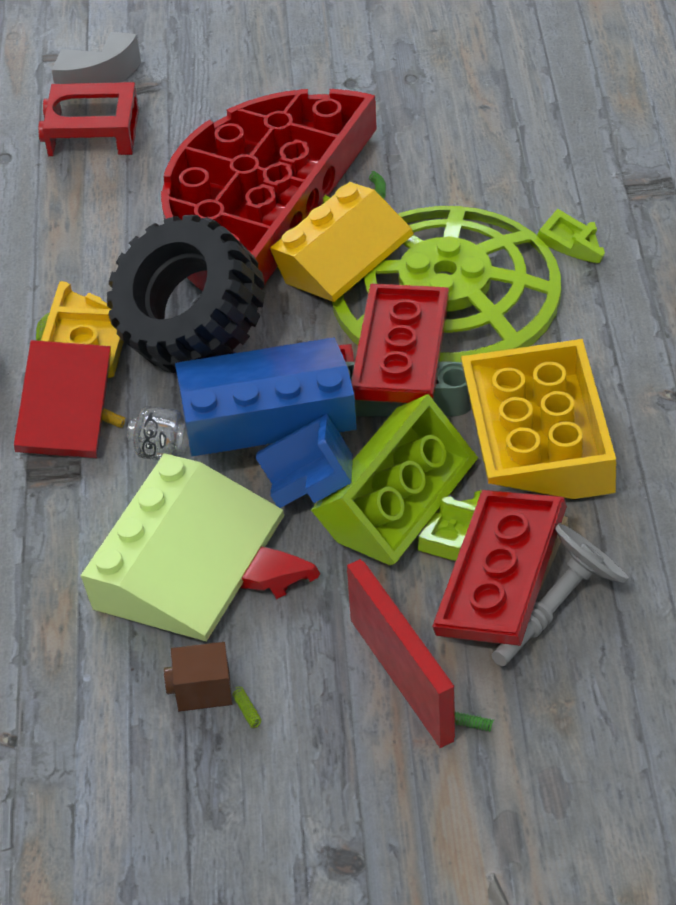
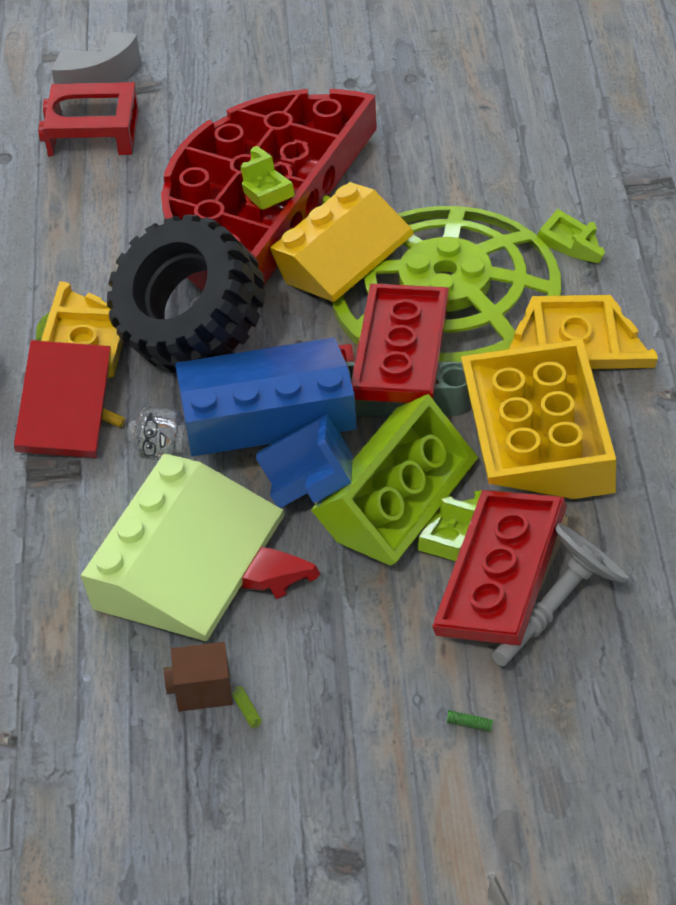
(262, 182): none -> lime slope
(381, 190): bright green leg -> none
(401, 653): red tile -> none
(596, 319): none -> yellow wing

